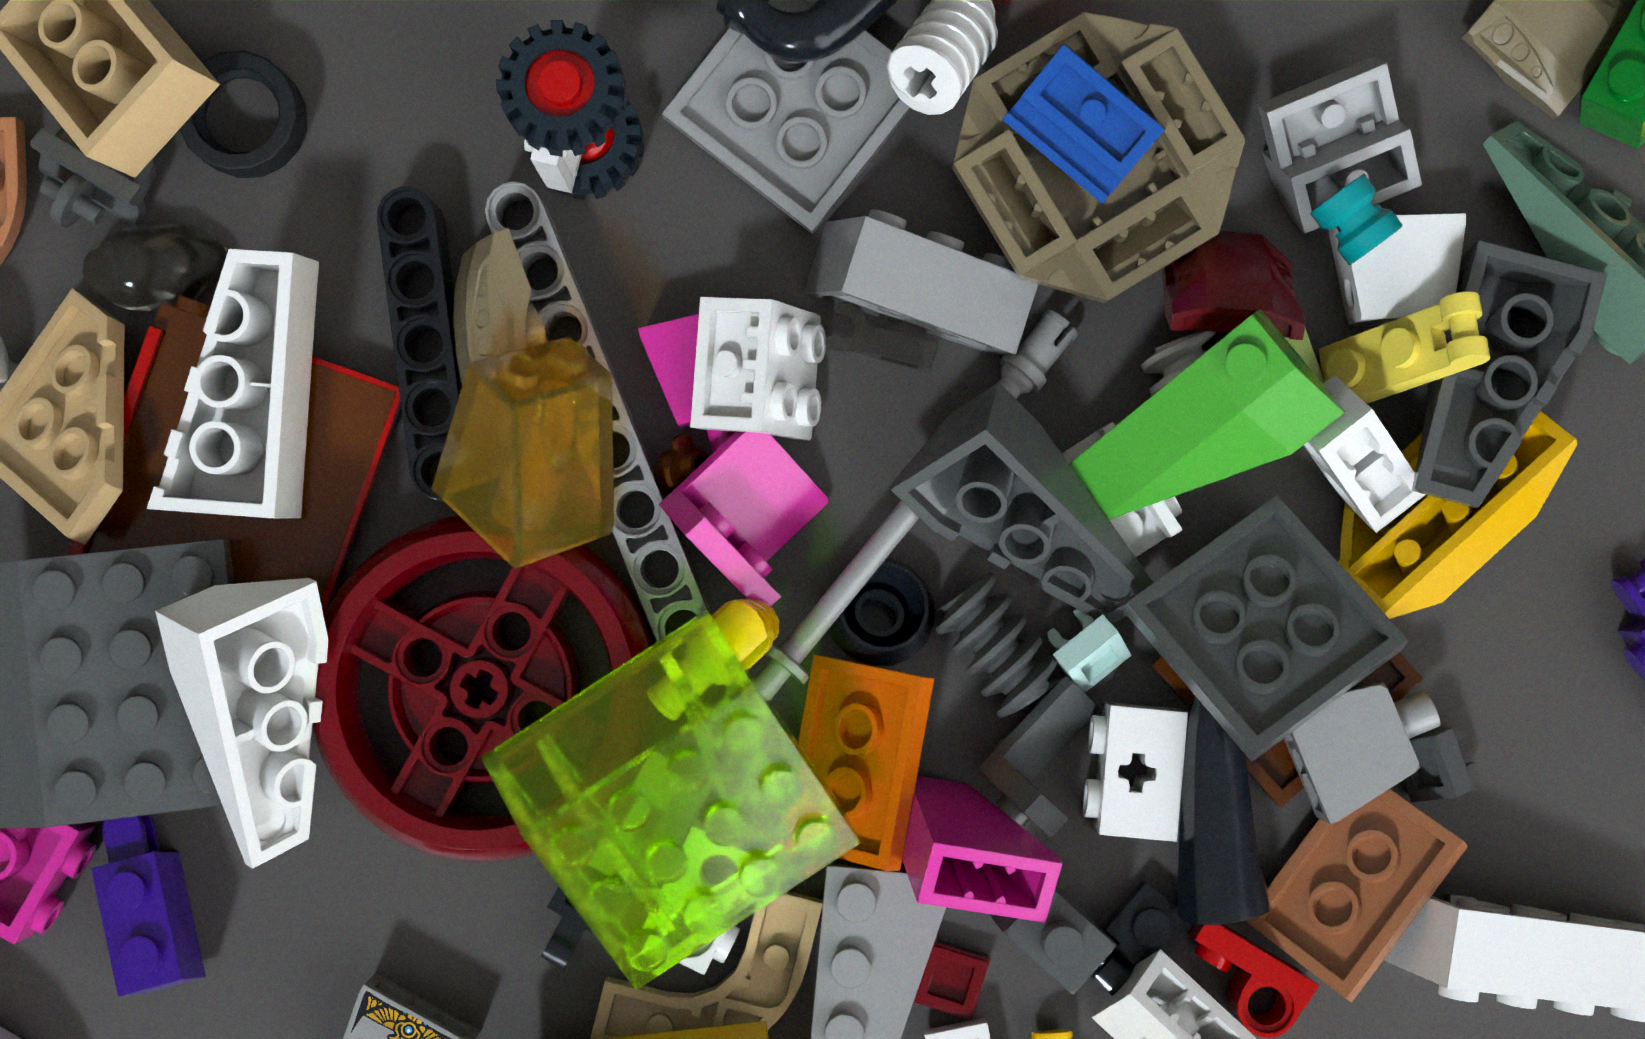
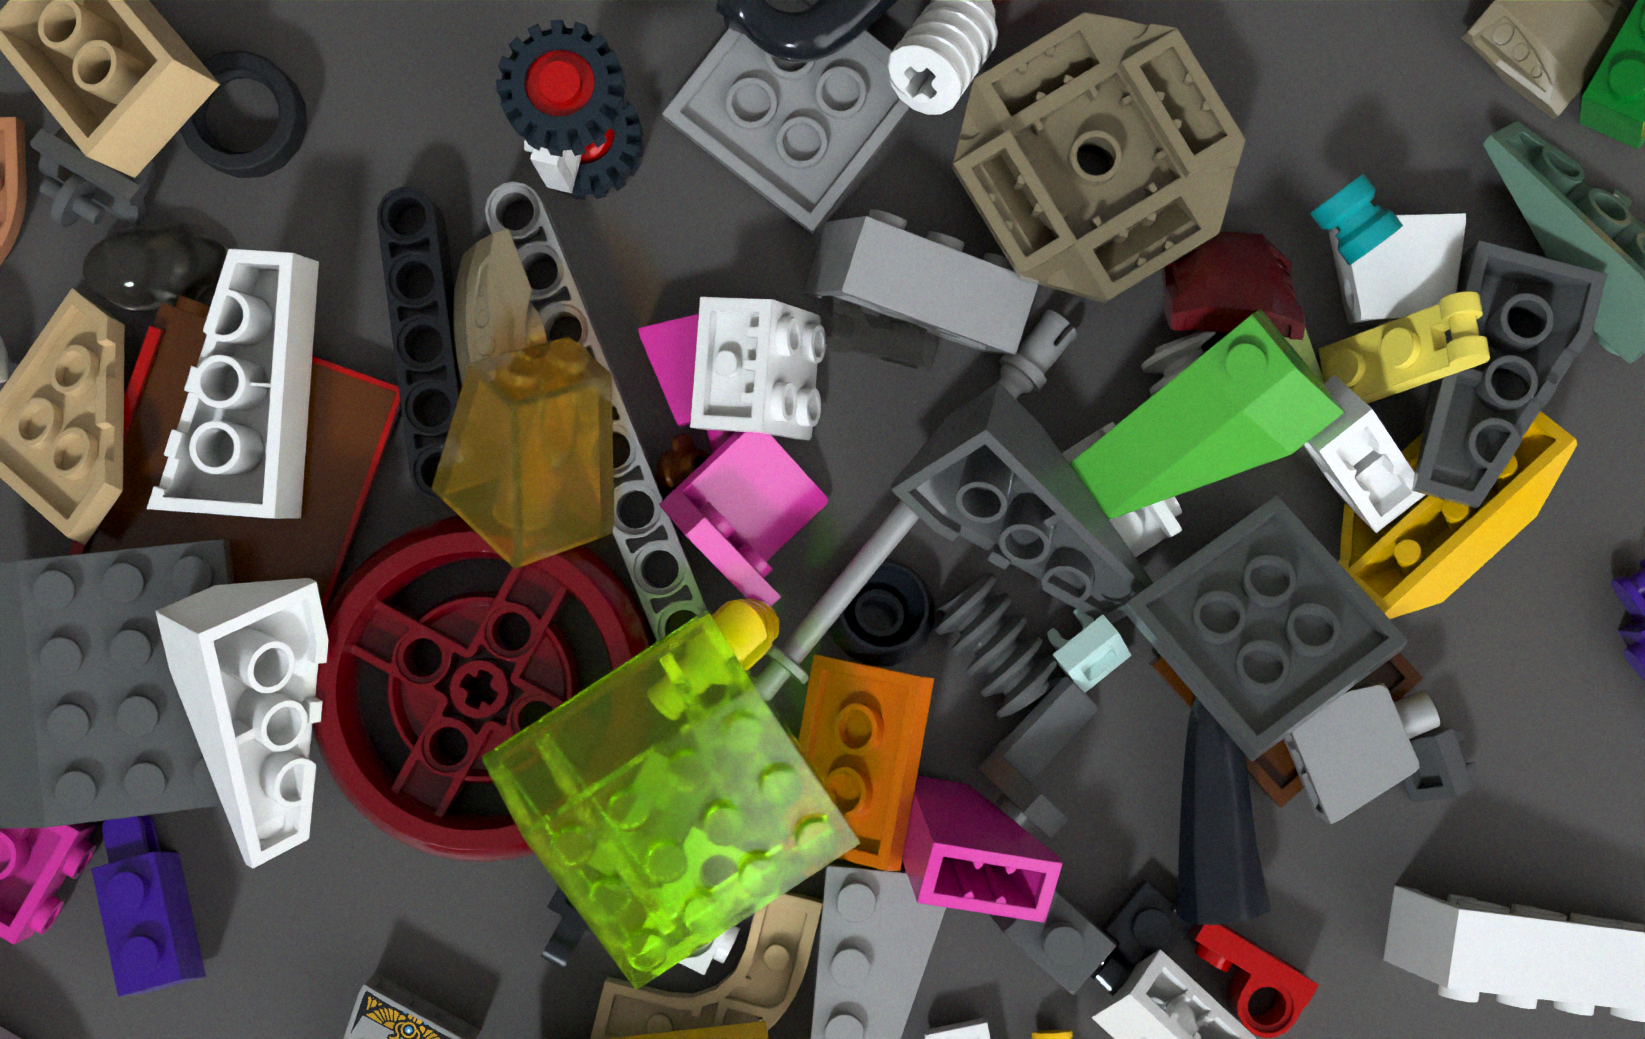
(953, 979): dark red tile -> none
(1083, 123): blue plate -> none
(1153, 802): white brick -> none
(1332, 135): light grey brick -> none
(1357, 889): nougat plate -> none

